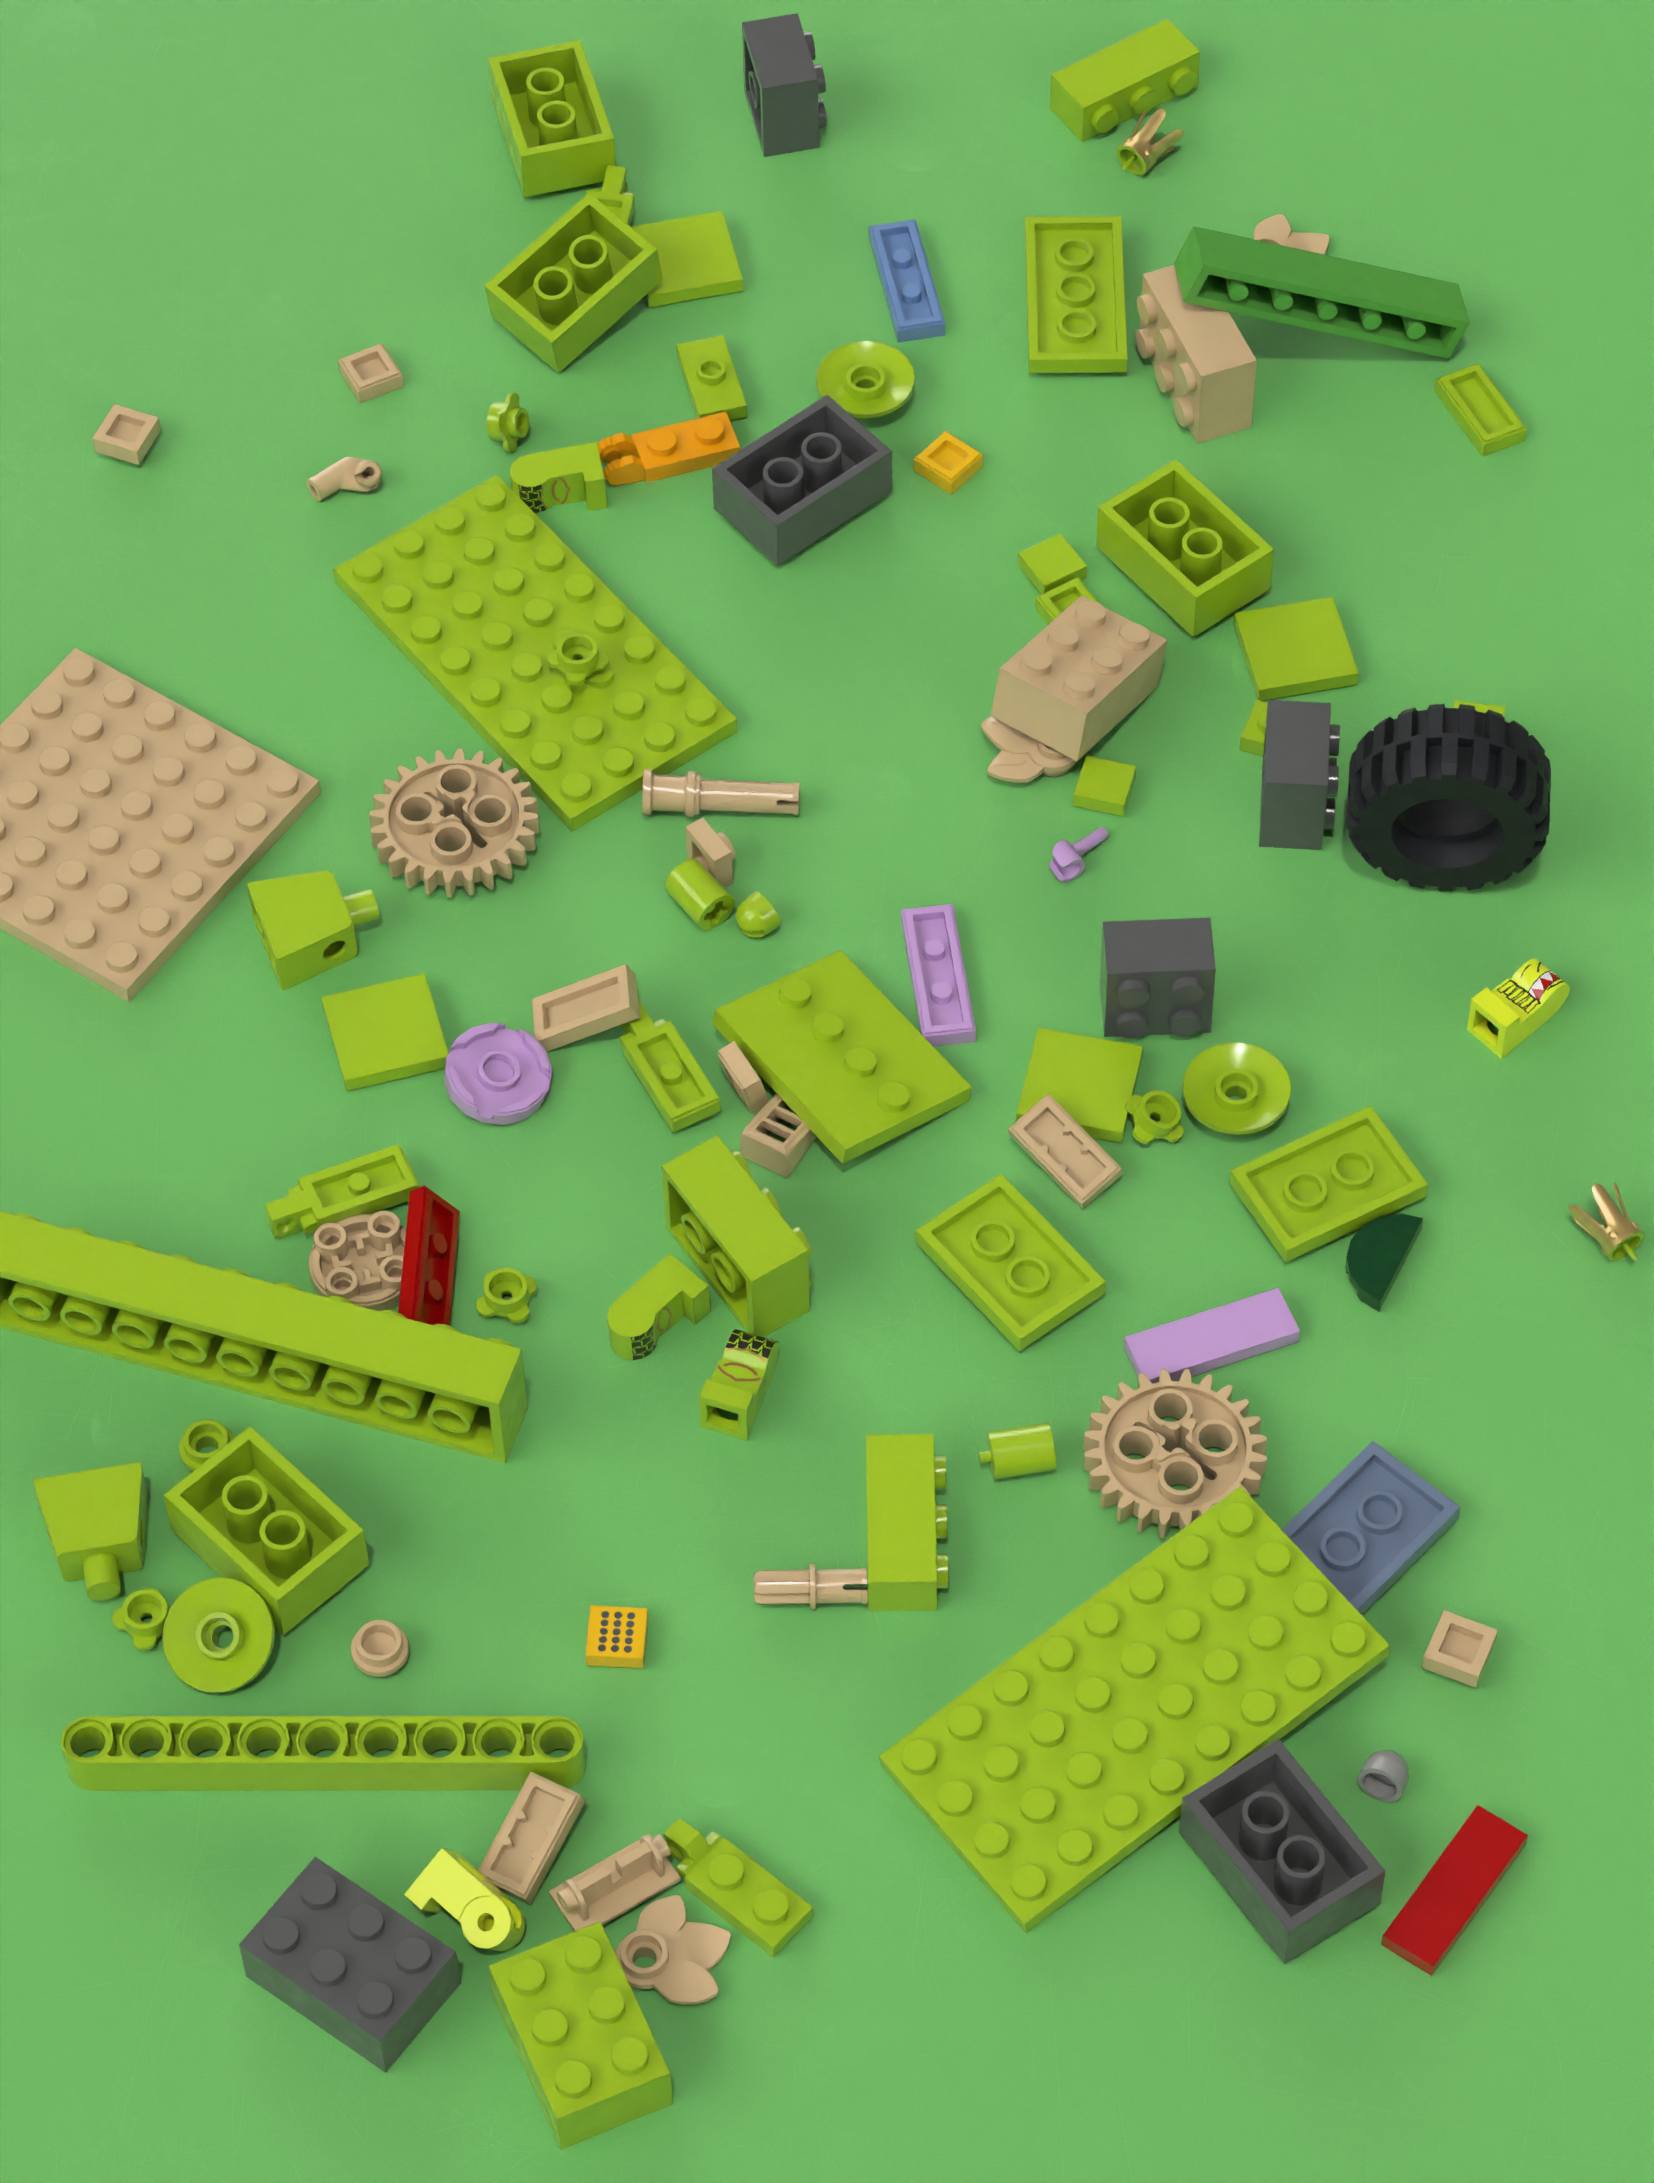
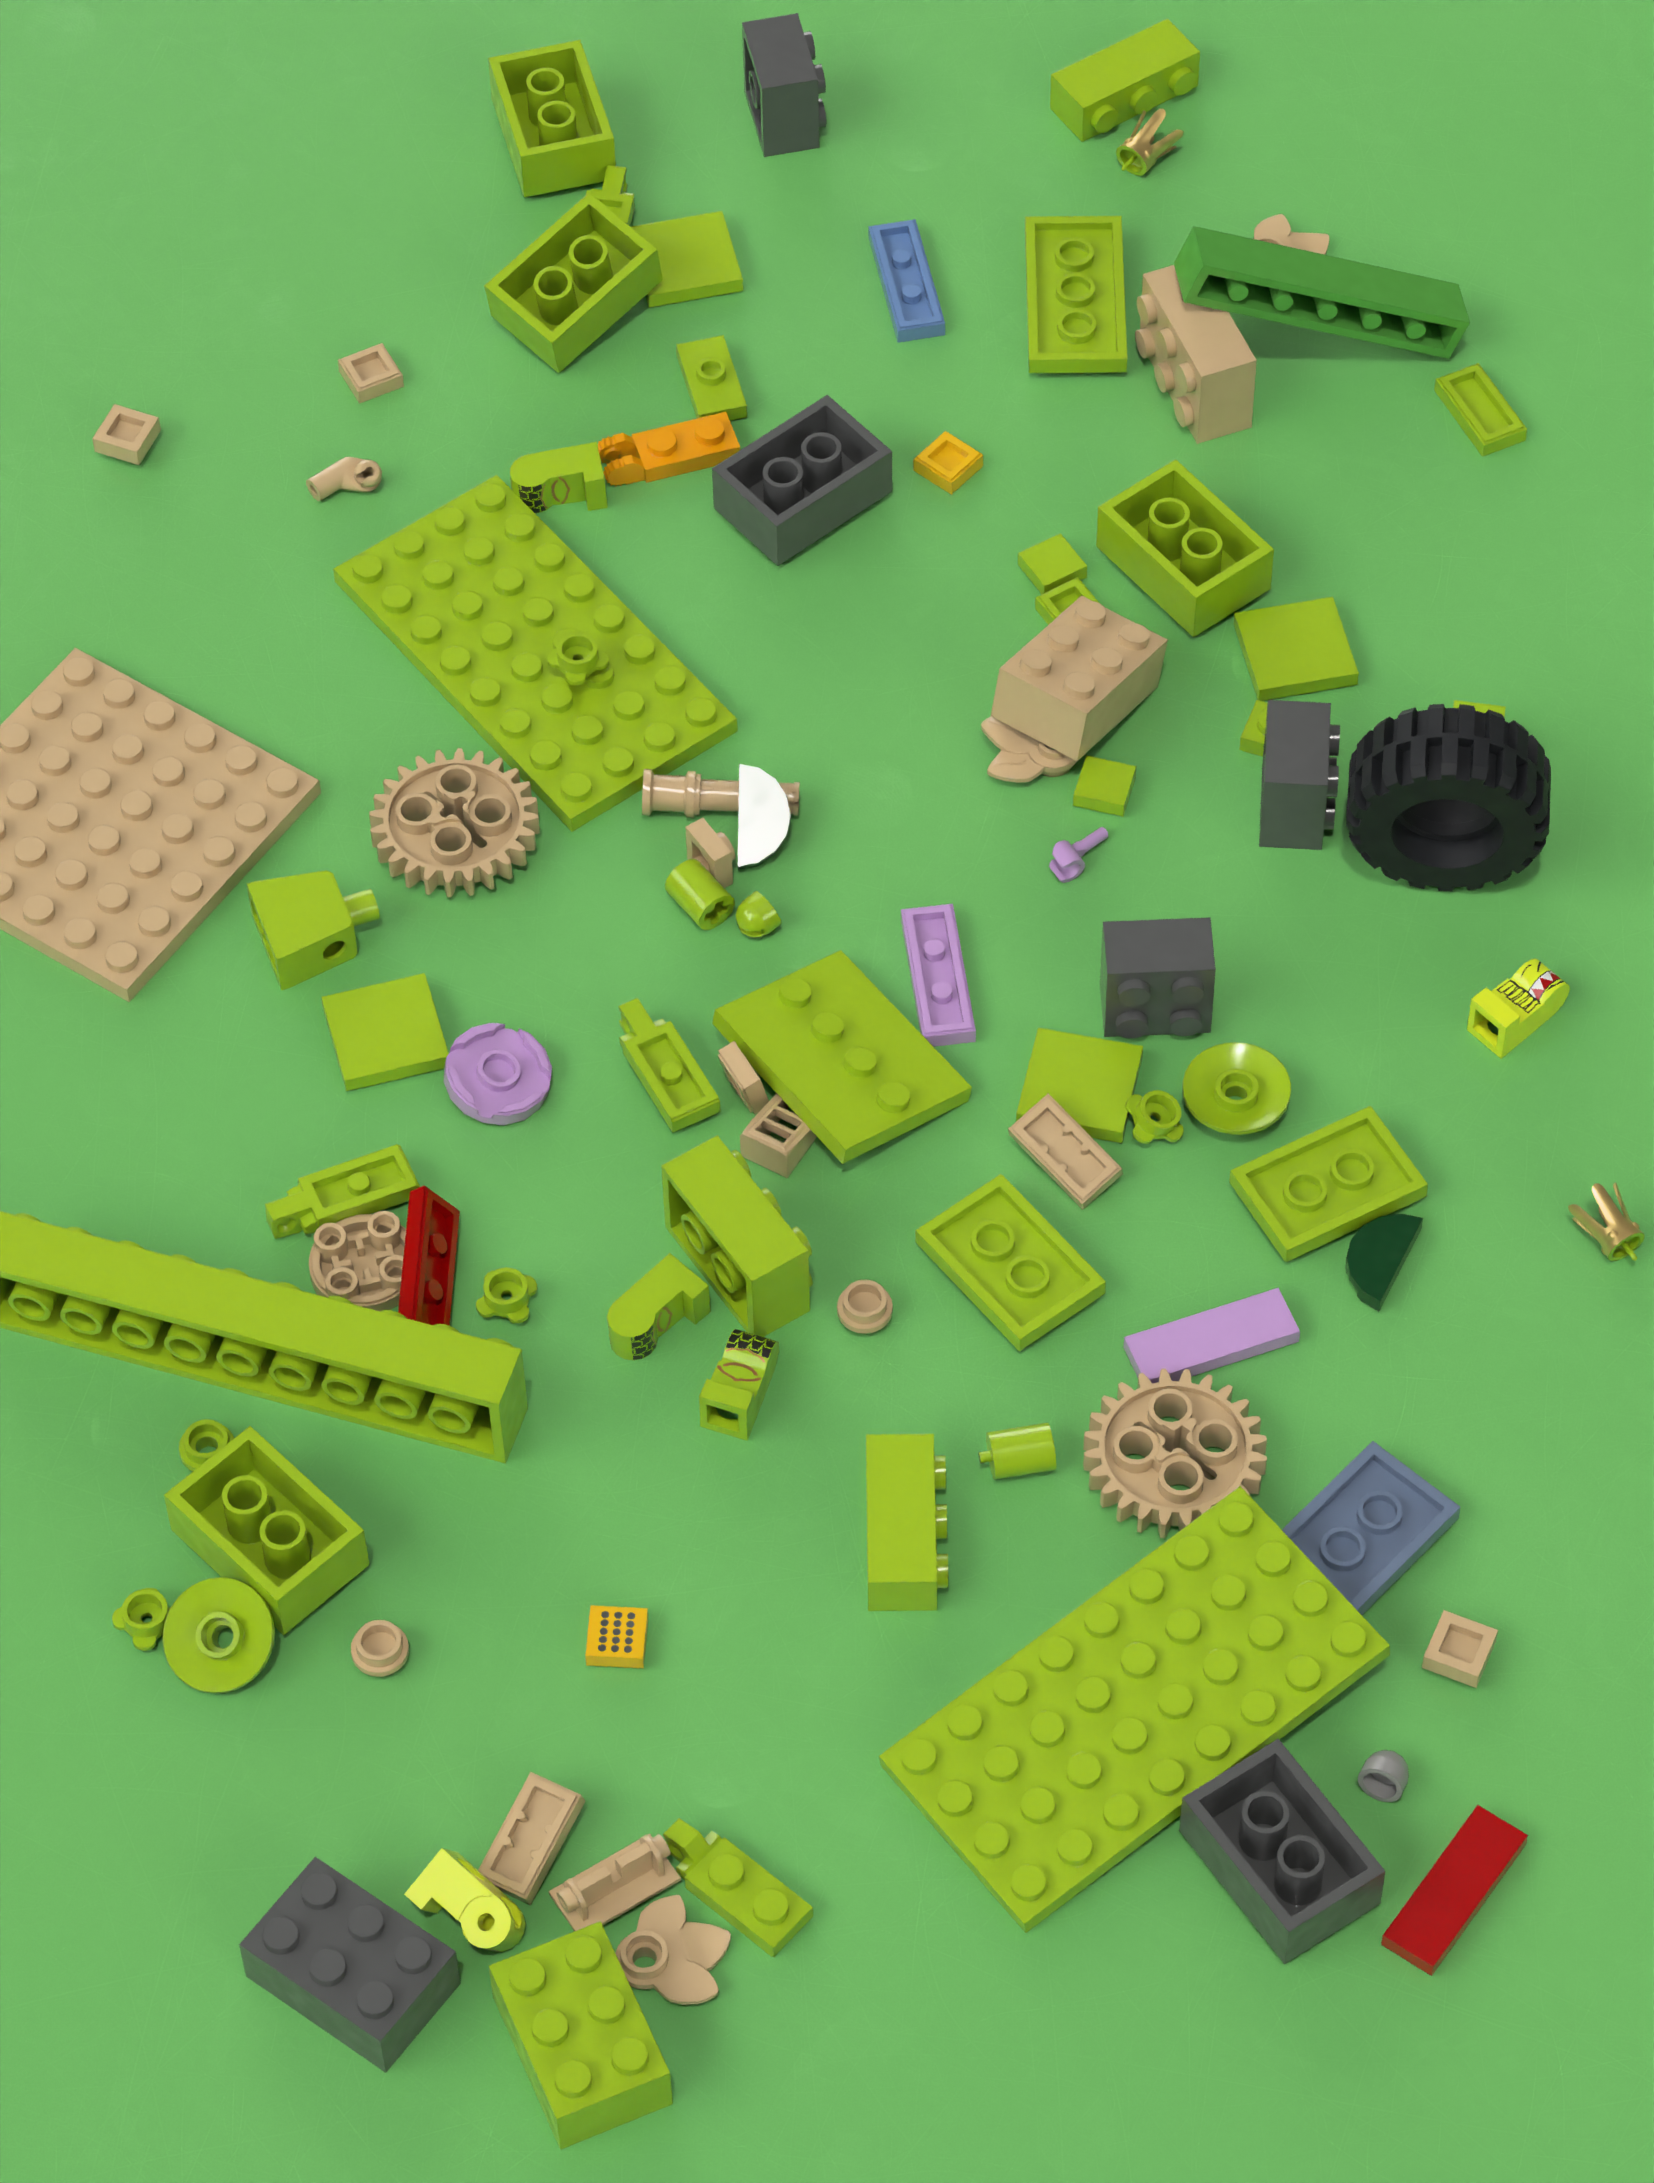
(96, 1524): lime torso -> none
(300, 1737): lime beam -> none
(507, 422): lime plate -> none
(585, 1007): tan tile -> none
(761, 816): none -> tile
(810, 1586): tan axle -> none
(864, 1307): none -> tan plate
(866, 378): lime dish -> none

